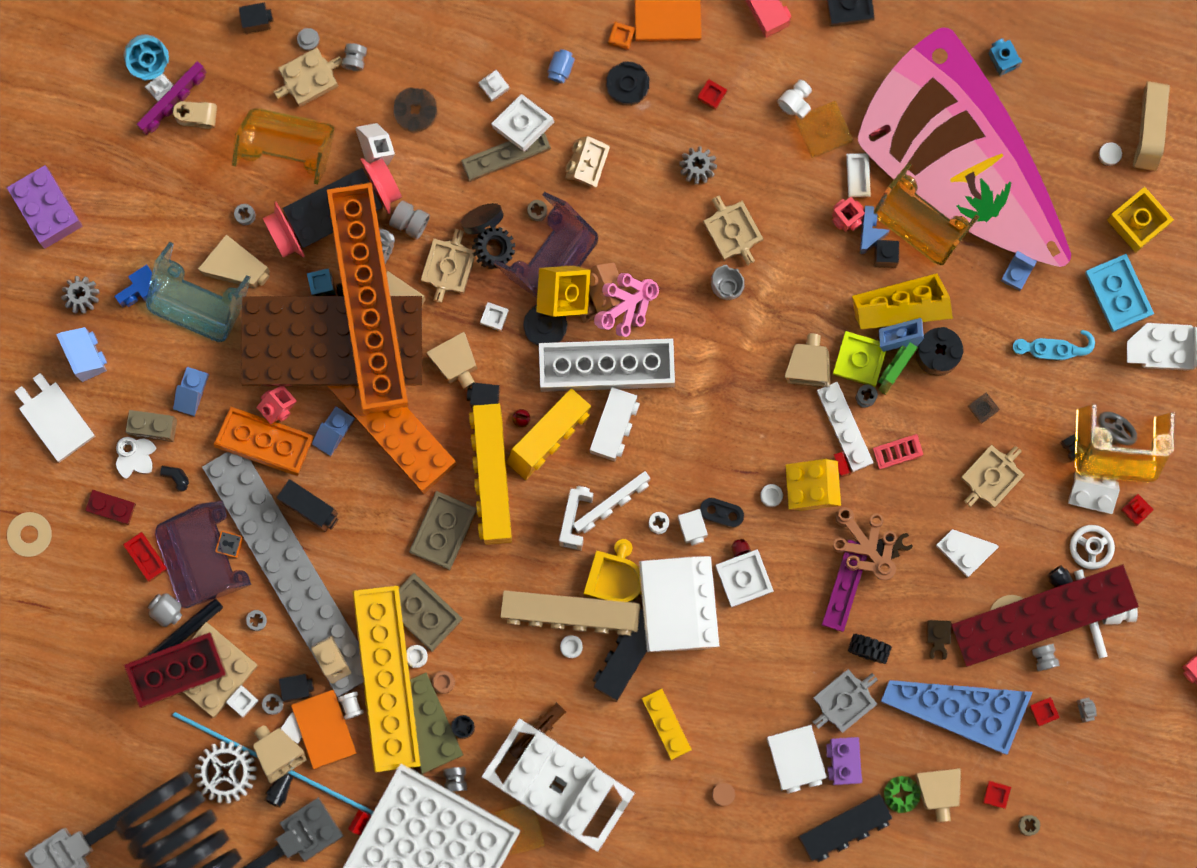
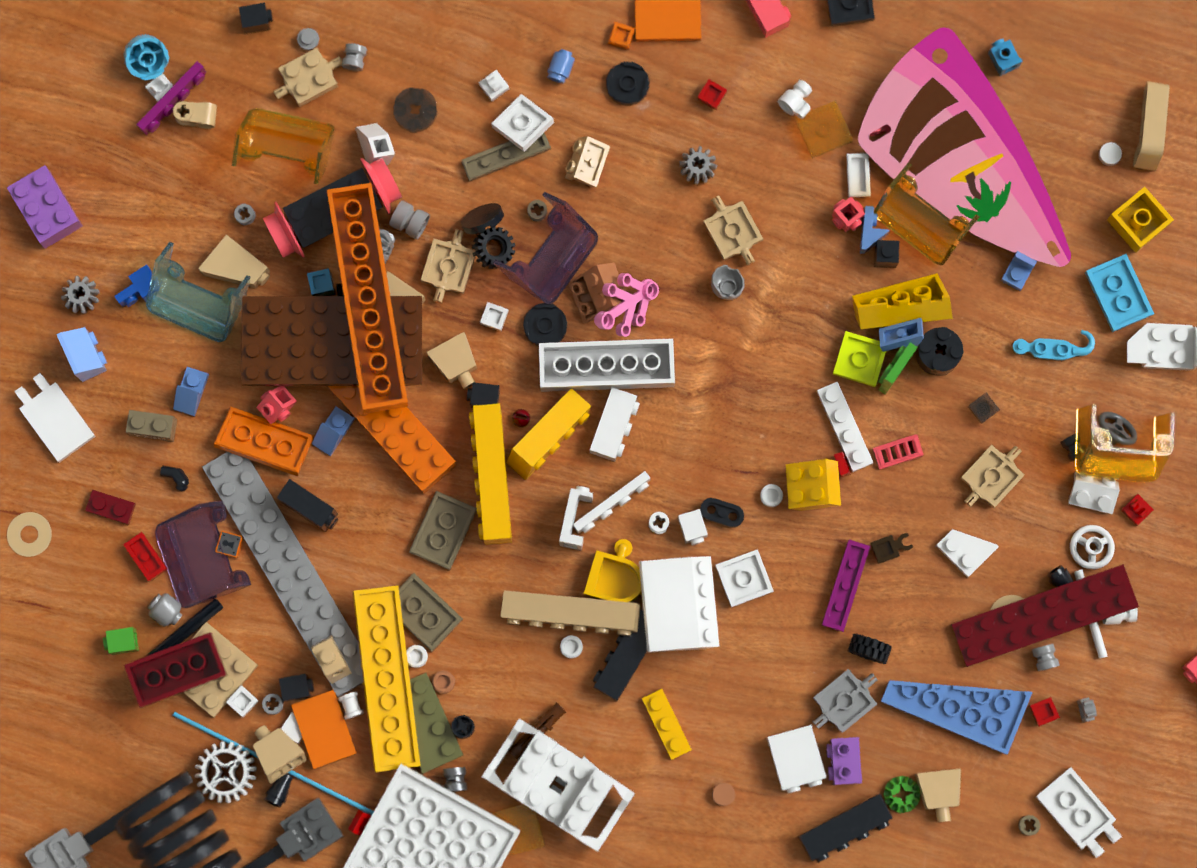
(121, 641): none -> bright green brick
(137, 458): white plate -> none
(252, 615): light grey bush -> none
(563, 291): yellow brick -> none
(740, 547): dark red hinge -> none
(809, 363): tan torso -> none
(866, 546): nougat plant -> none
(873, 394): dark grey bush -> none
(939, 634): dark brown plate -> none
(996, 794): red plate -> none
(1078, 811): none -> white tile

